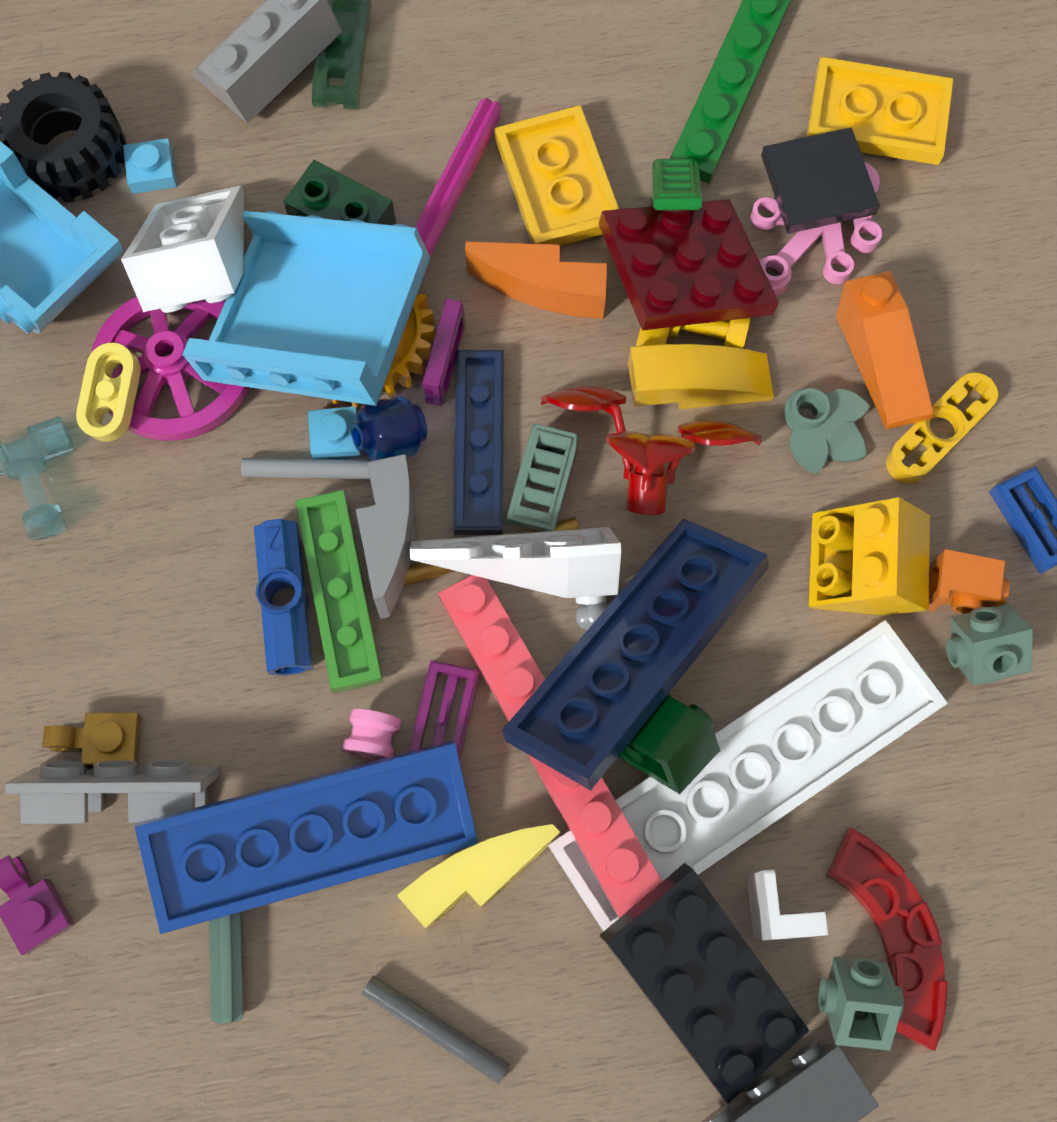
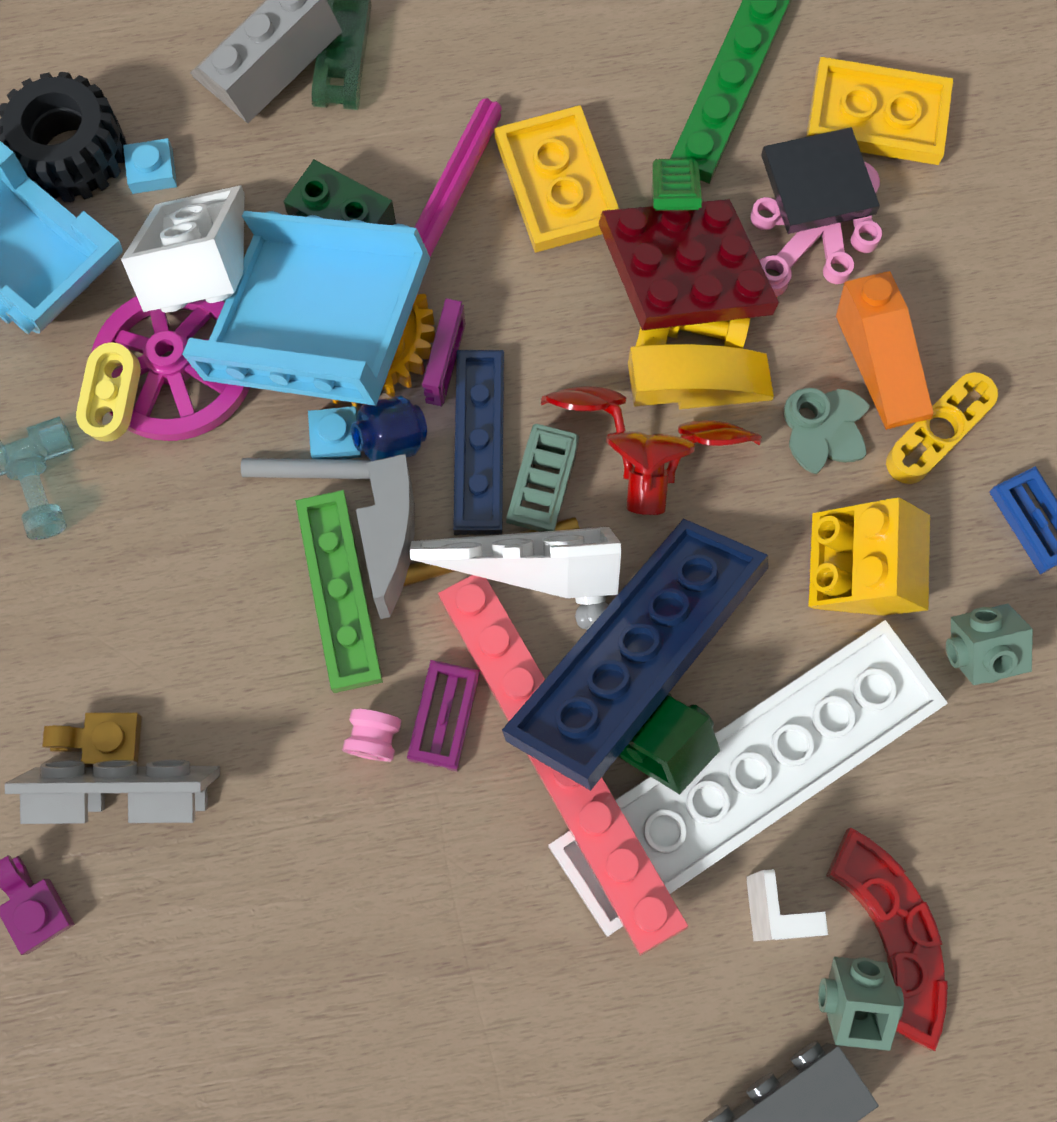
(226, 969): sand green axle -> none
(285, 626): blue piece -> none
(305, 836): blue plate -> none
(435, 1029): dark grey bar -> none
(478, 870): light yellow slope -> none
(537, 277): orange slope -> none
(705, 982): black plate -> none
(966, 582): orange brick -> none

